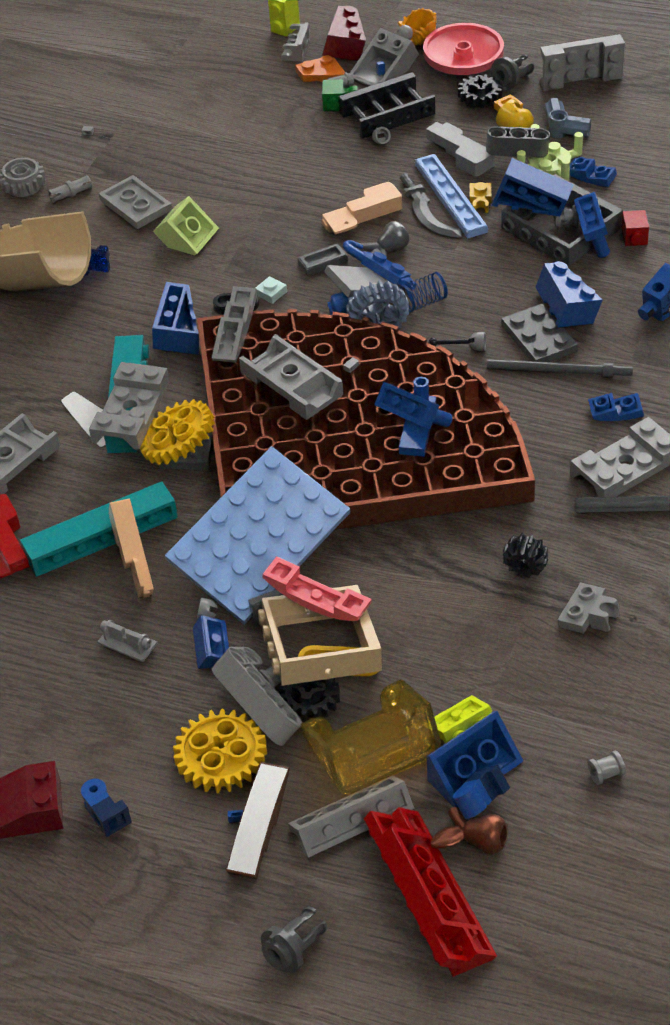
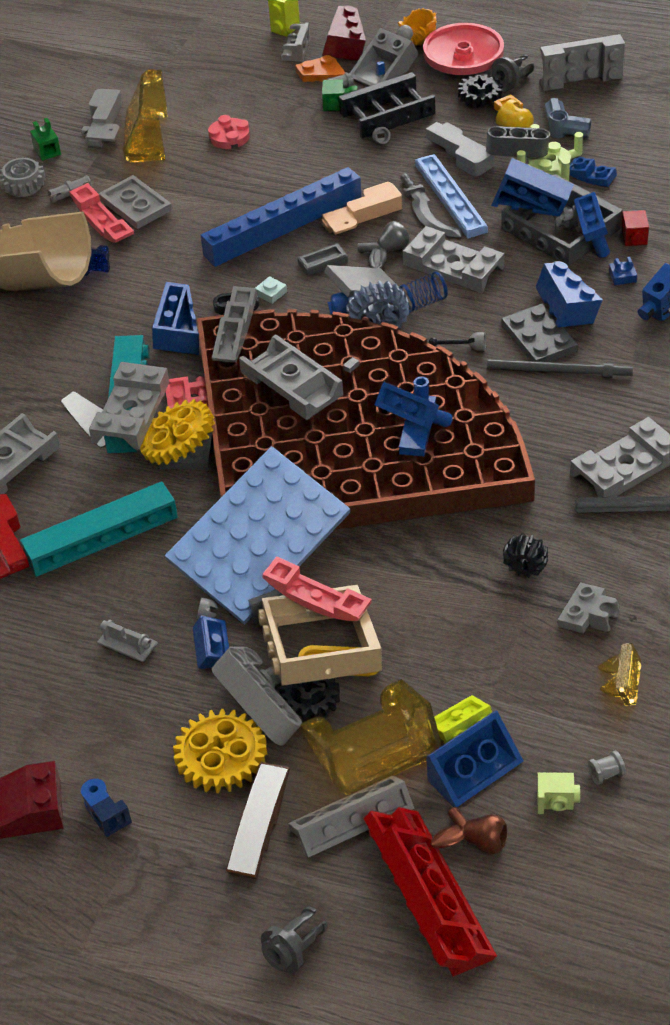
(45, 140): none -> green brick
(98, 215): none -> coral slope
(103, 109): none -> light grey piece
(130, 545): light nougat piece -> none
(142, 122): none -> clear yellow windscreen
(180, 390): none -> coral plate
(186, 228): yellowish green slope -> none
(229, 132): none -> coral plate
(234, 816): blue piece -> none
(280, 216): none -> blue brick
(379, 264): blue plate -> none
(432, 253): none -> light grey piece
(480, 195): yellow plate -> none
(480, 790): leg -> none
(556, 791): none -> yellowish green brick
(610, 409): blue slope -> none
(622, 272): none -> blue tile
(627, 668): none -> clear yellow tile

